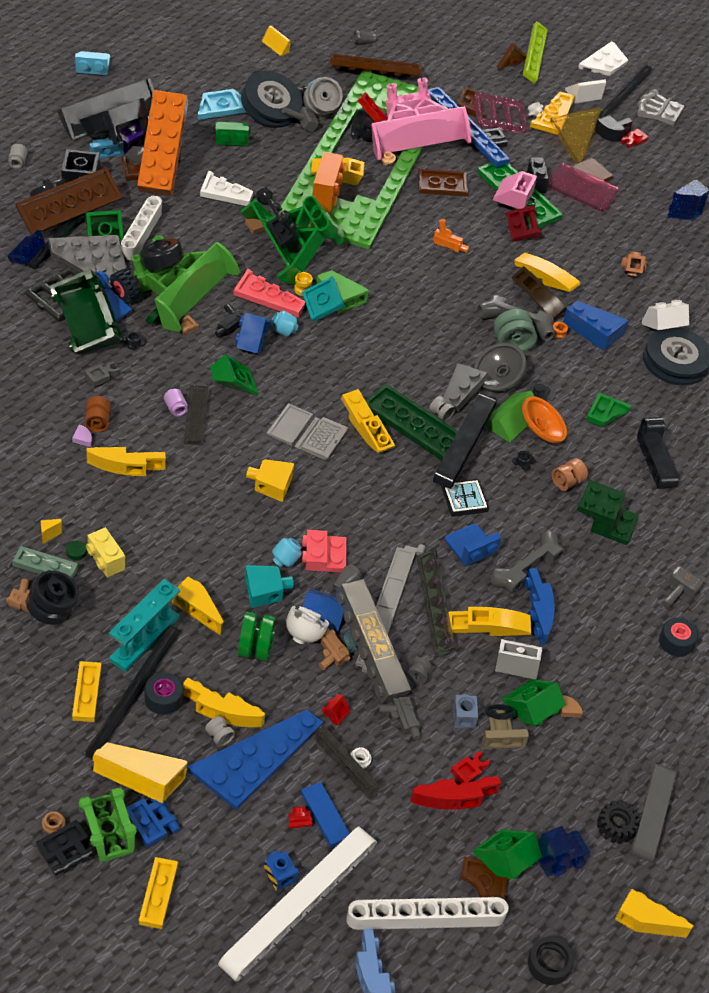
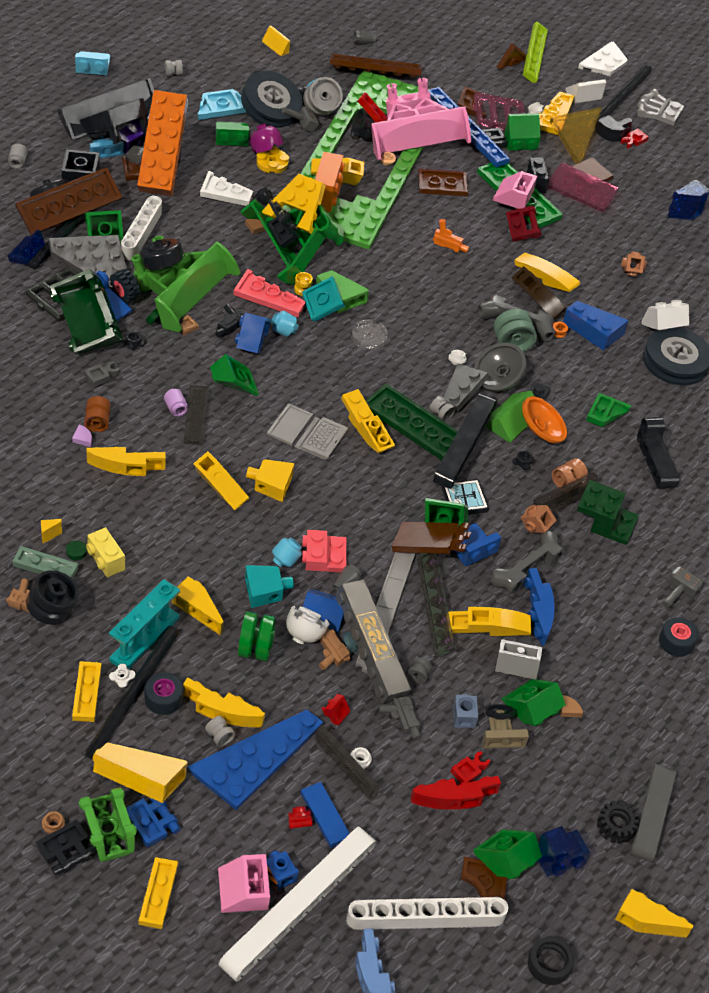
(122, 681): none -> white plate
(173, 68): none -> light grey wheel
(220, 480): none -> yellow slope
(244, 884): none -> bright pink slope
(265, 138): none -> magenta cylinder
(277, 166): none -> yellow plate
(301, 194): none -> yellow wing
(364, 341): none -> clear plate
(430, 537): none -> reddish brown tile
(445, 512): none -> green slope
(457, 357): none -> white plate
(522, 131): none -> green slope
(538, 518): none -> nougat brick
(566, 494): none -> clear smoke tile

